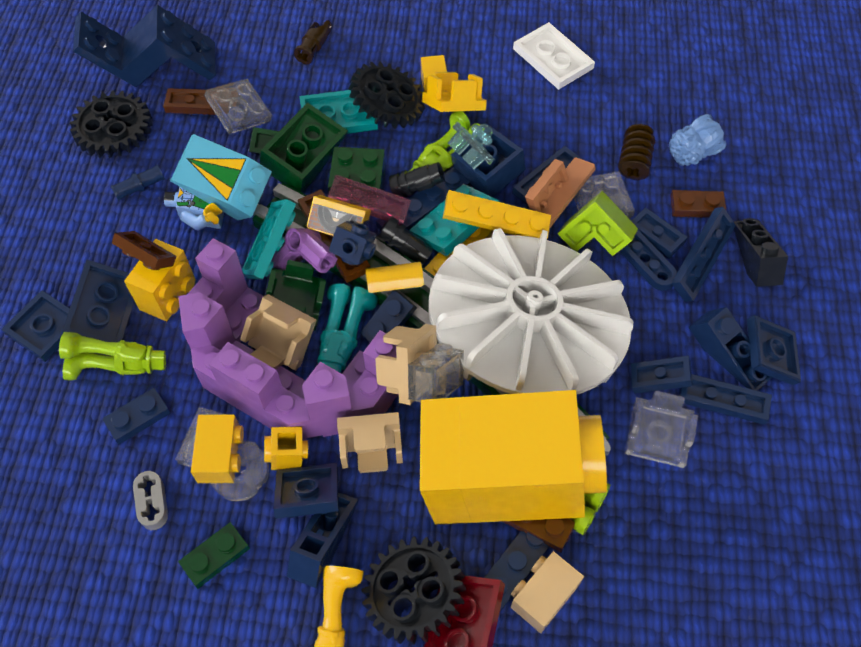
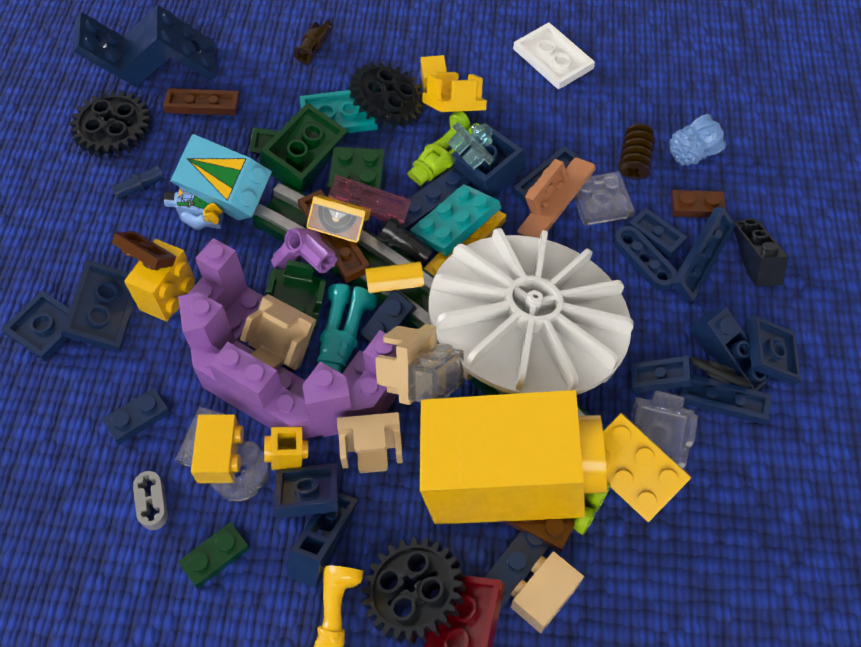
(124, 358): lime piece -> none
(238, 106): clear plate -> none
(269, 239): teal plate -> none
(353, 243): dark blue brick -> none
(417, 180): black axle -> none
(494, 215): yellow plate -> none
(601, 221): lime panel -> none
(640, 468): none -> yellow plate
(720, 372): none -> black wheel

